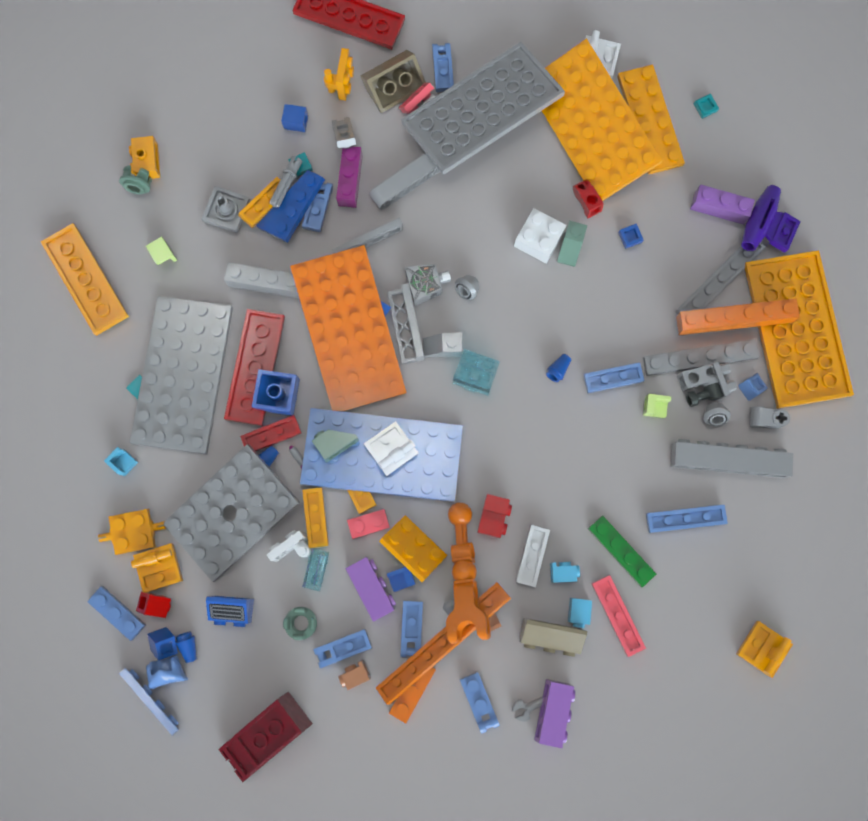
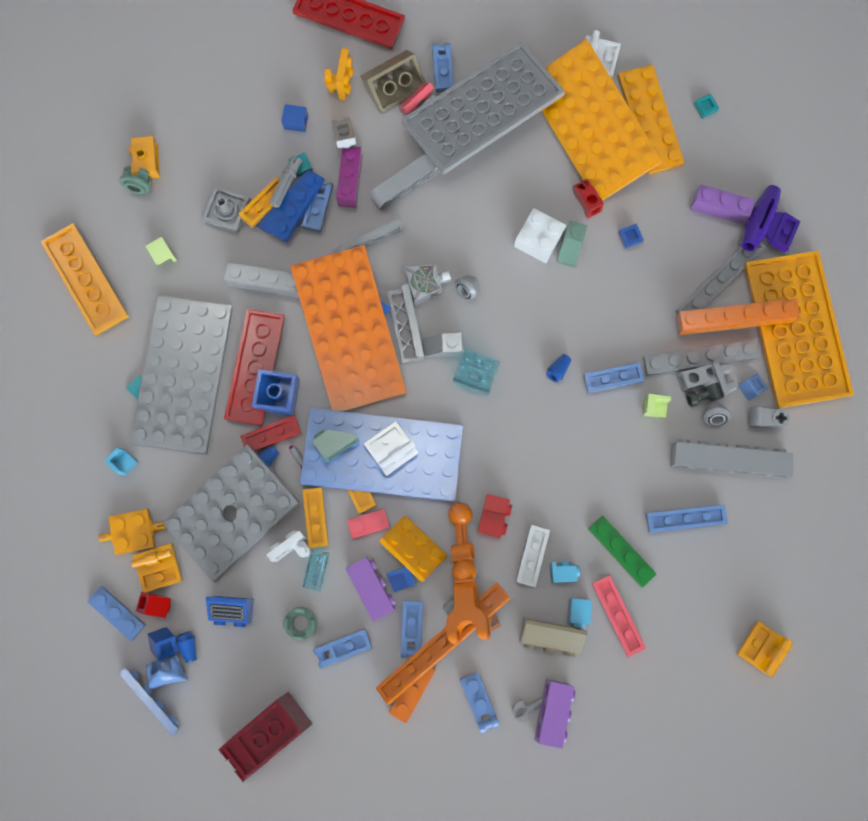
(354, 675): nougat brick -> none

